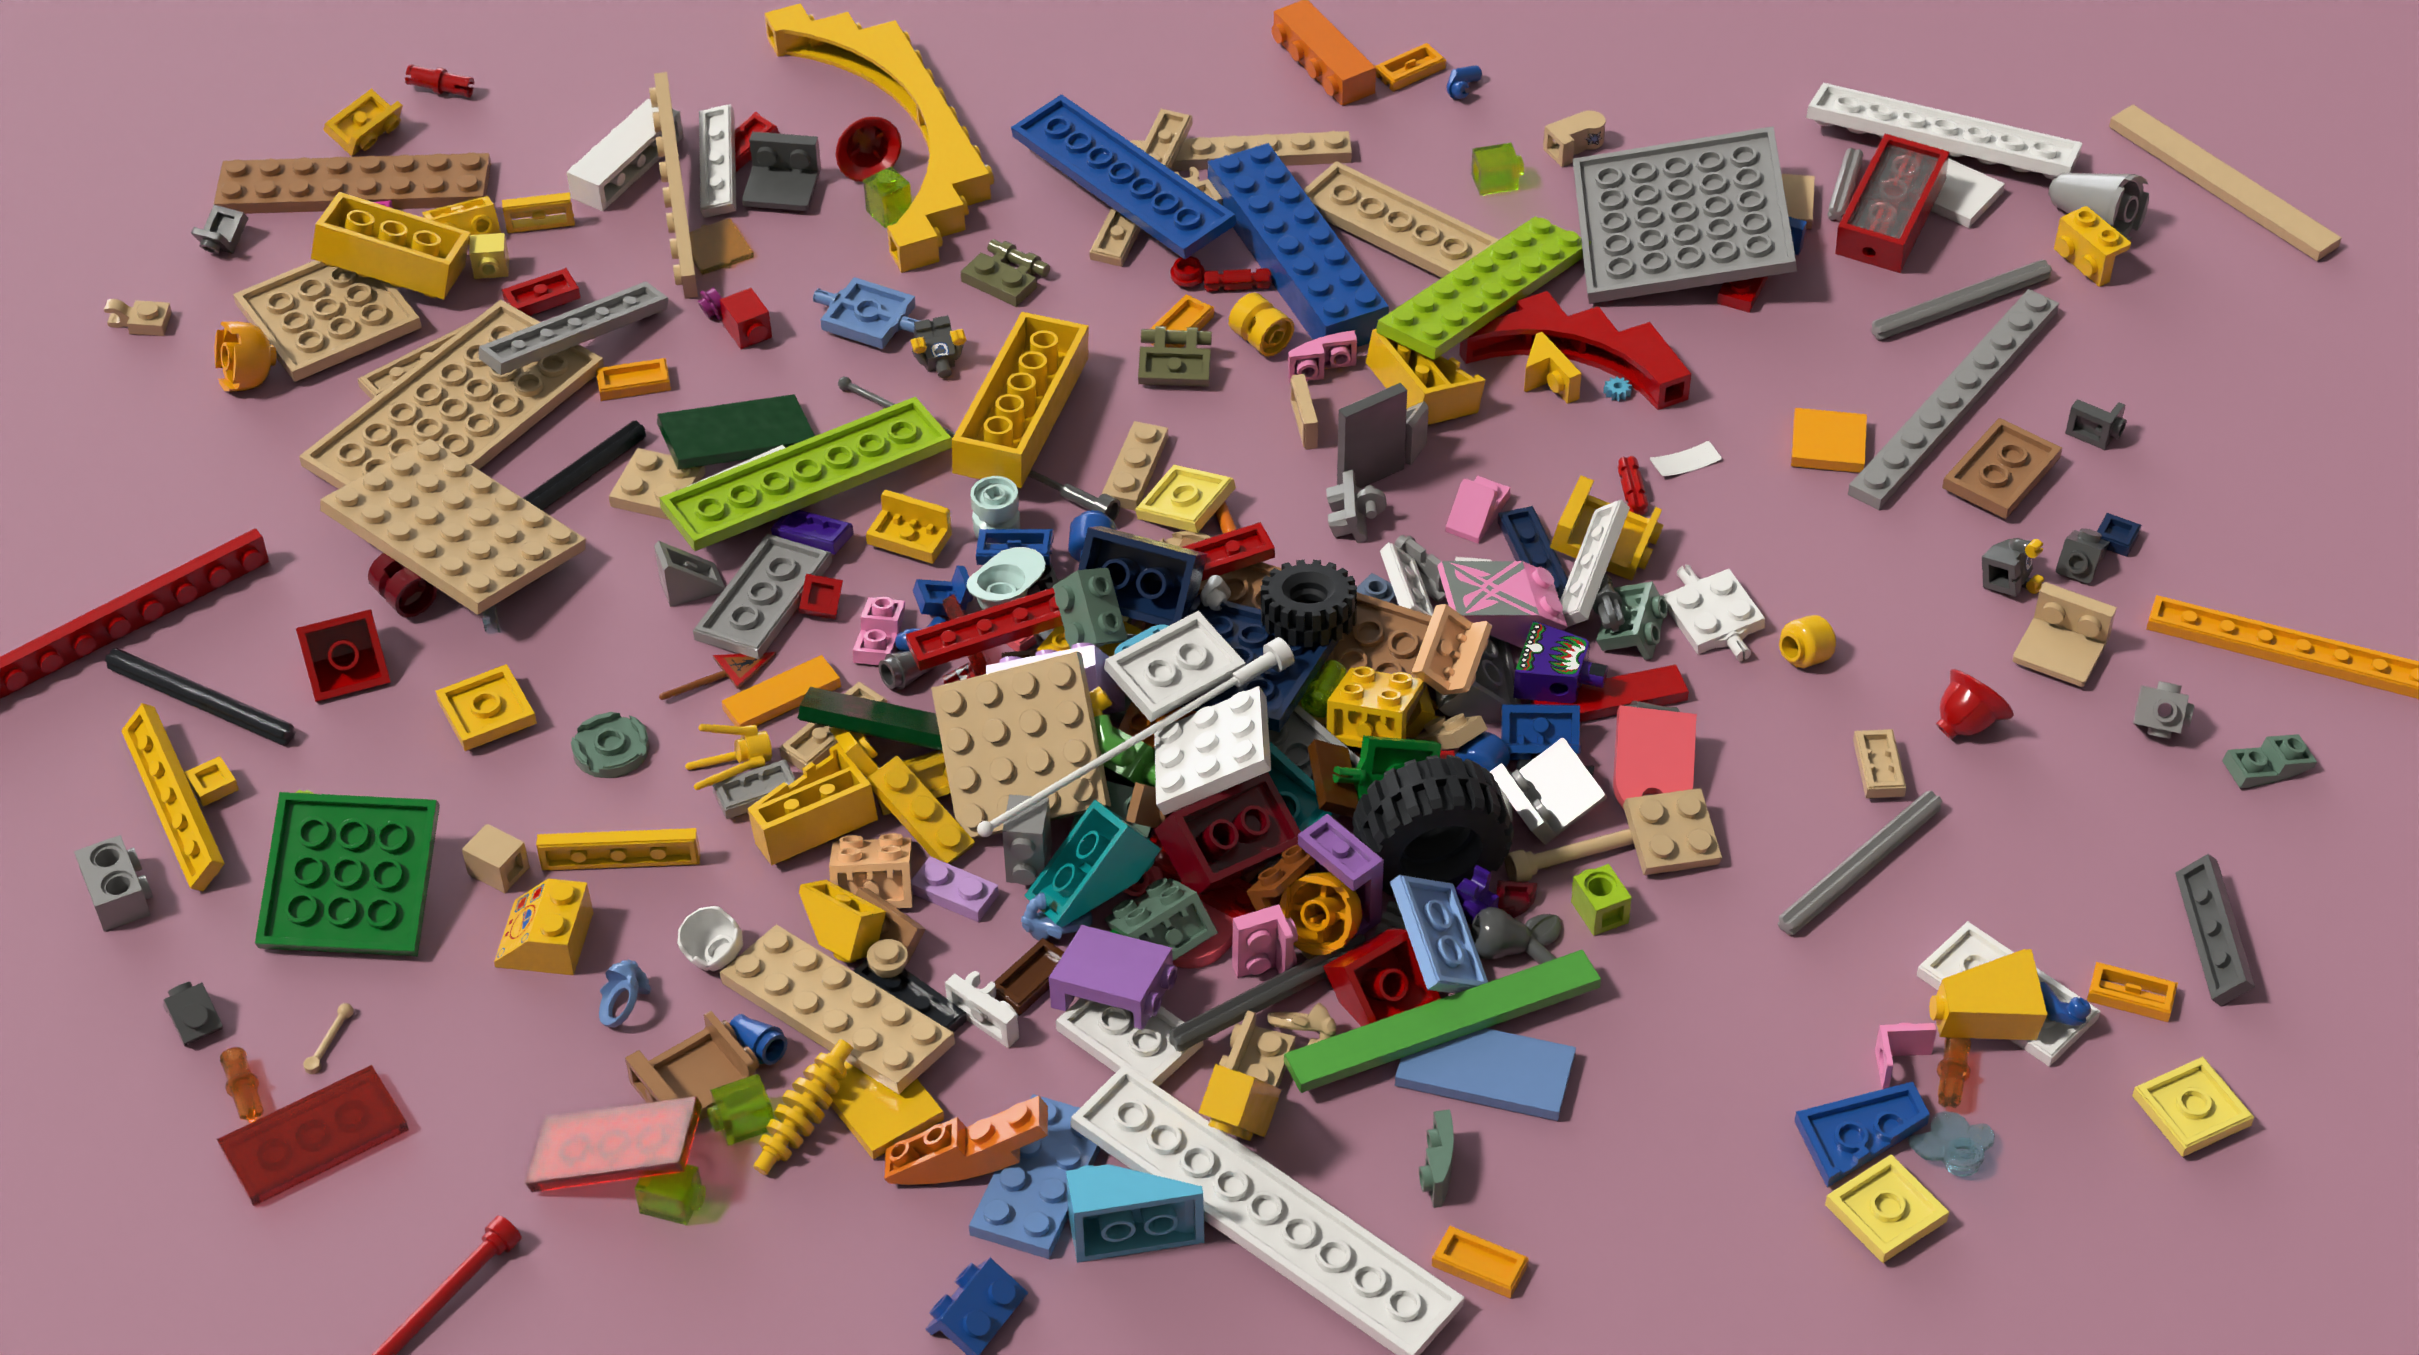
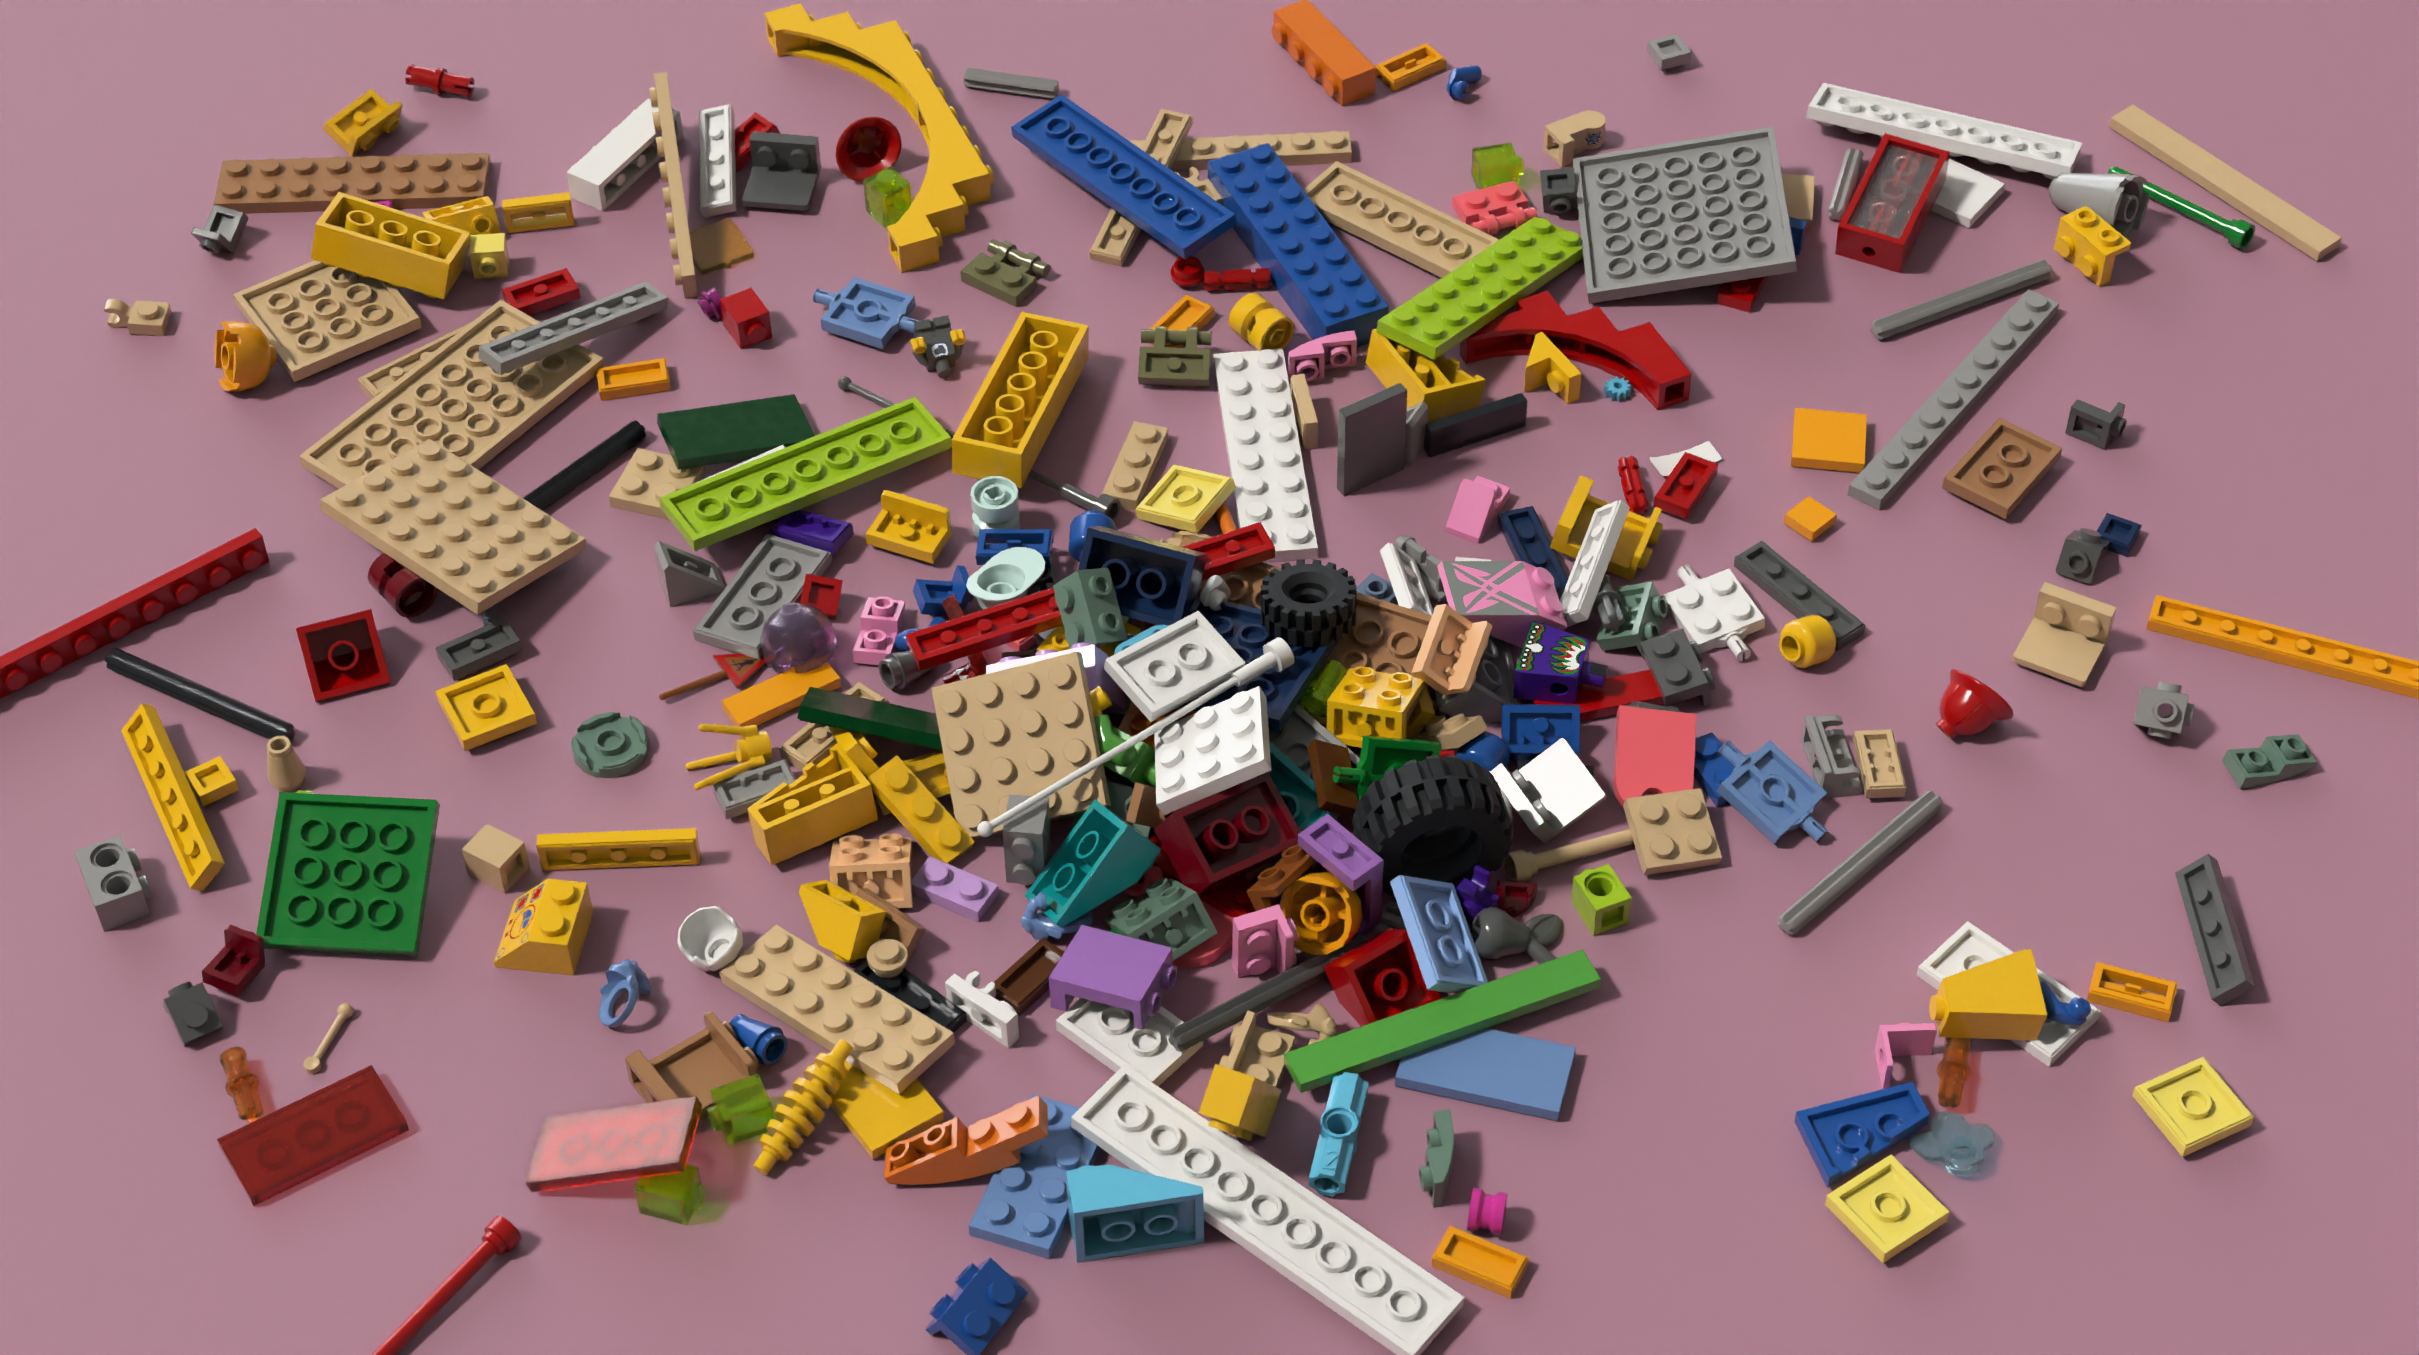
(237, 961): none -> dark red bracket
(284, 765): none -> tan cone
(479, 649): none -> dark grey plate
(798, 638): none -> clear purple cylinder
(1011, 83): none -> light grey axle
(1265, 450): none -> white plate
(1338, 1134): none -> medium azure piece
(1357, 506): light grey hips -> none
(1475, 425): none -> black tile
(1487, 1211): none -> dark pink wheel
(1494, 208): none -> coral plate
(1558, 190): none -> dark grey bracket
(1669, 51): none -> light grey plate
(1677, 668): none -> dark grey bracket
(1685, 485): none -> red plate
(1711, 767): none -> blue plate
(1772, 791): none -> medium blue plate
(1797, 591): none -> dark grey tile
(1810, 518): none -> light orange tile
(1830, 756): none -> light grey hinge
(2009, 564): dark grey piece -> none
(2237, 232): none -> green piece

